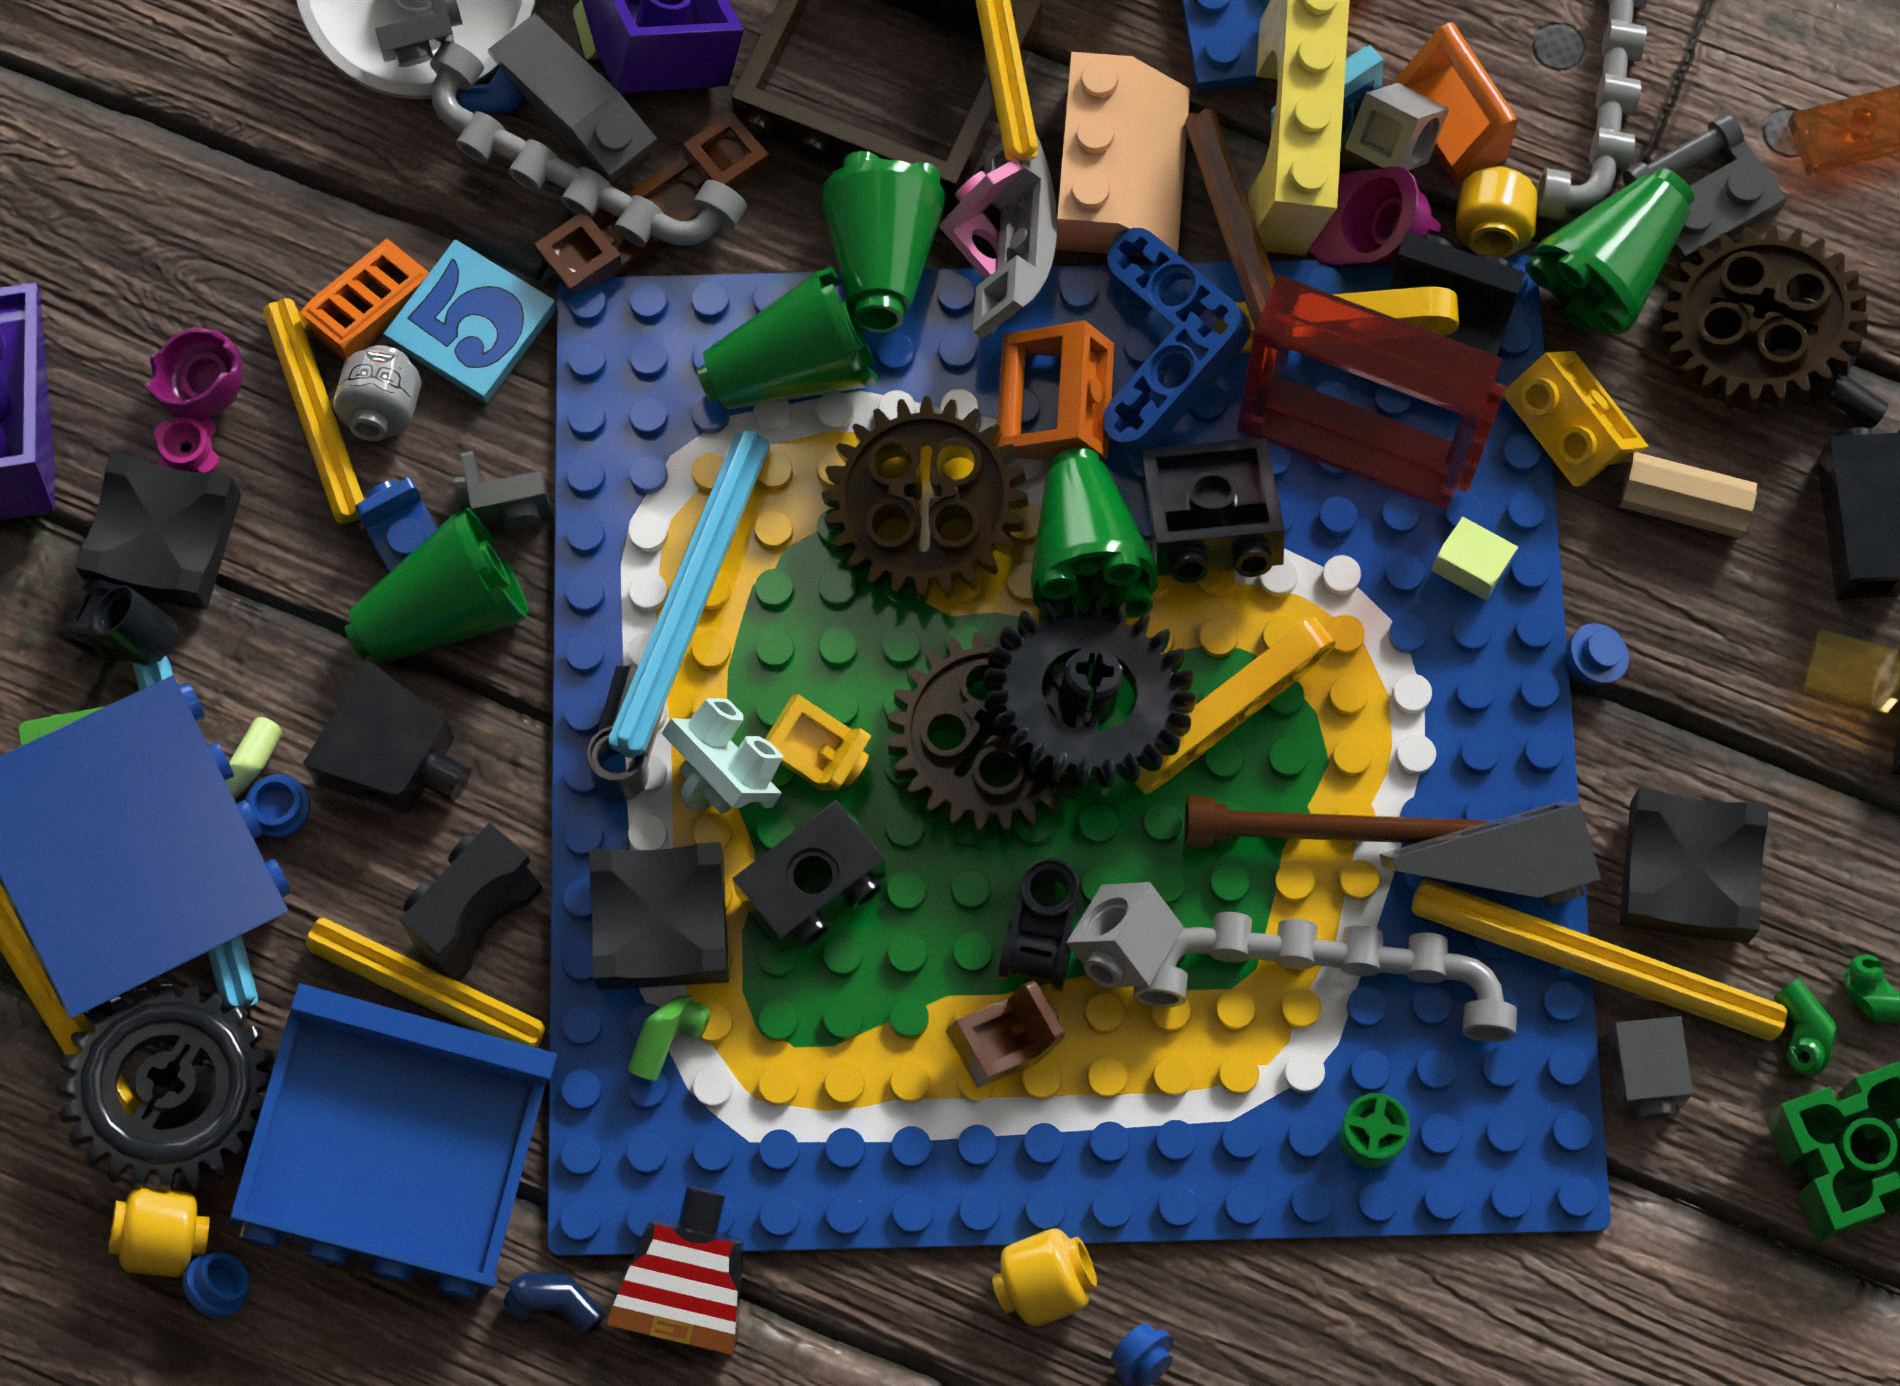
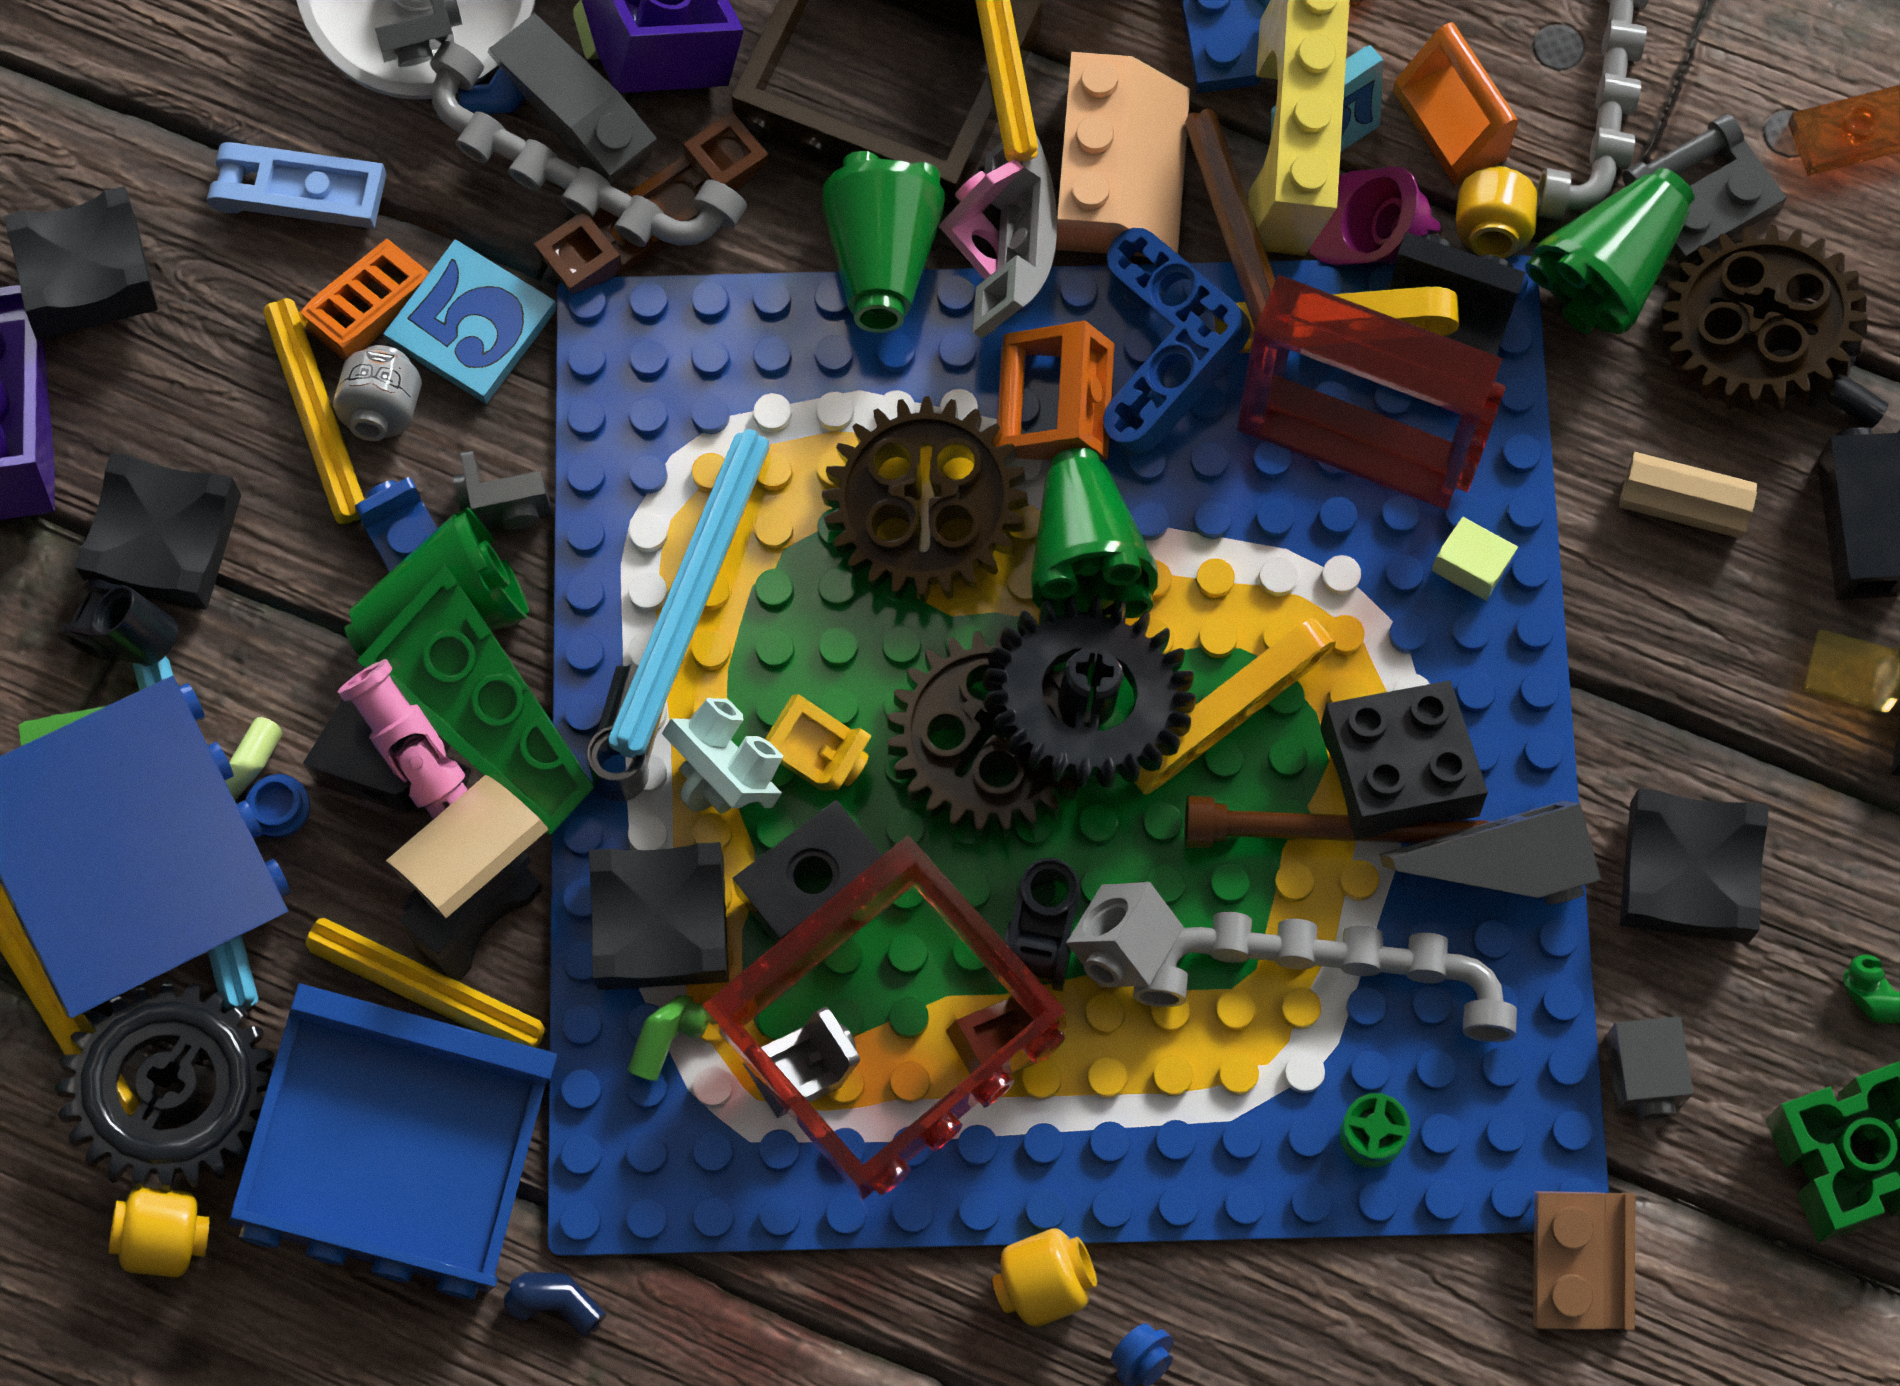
(81, 264): none -> black brick
(180, 430): dark pink plate -> none
(196, 373): magenta hair -> none
(216, 1284): blue plate -> none
(297, 185): none -> light blue plate
(422, 758): none -> bright pink piece
(467, 845): none -> tan slope
(478, 700): none -> green wing
(685, 1278): torso -> none
(790, 350): green cone -> none
(812, 1058): none -> dark grey bracket
(823, 934): none -> clear red window
(1213, 509): black plate -> none
(1396, 127): light grey brick -> none
(1403, 758): none -> black brick
(1573, 416): yellow bracket -> none
(1584, 1260): none -> medium nougat plate
(1597, 655): blue plate -> none
(1599, 959): yellow axle -> none
(1812, 1030): green arm -> none

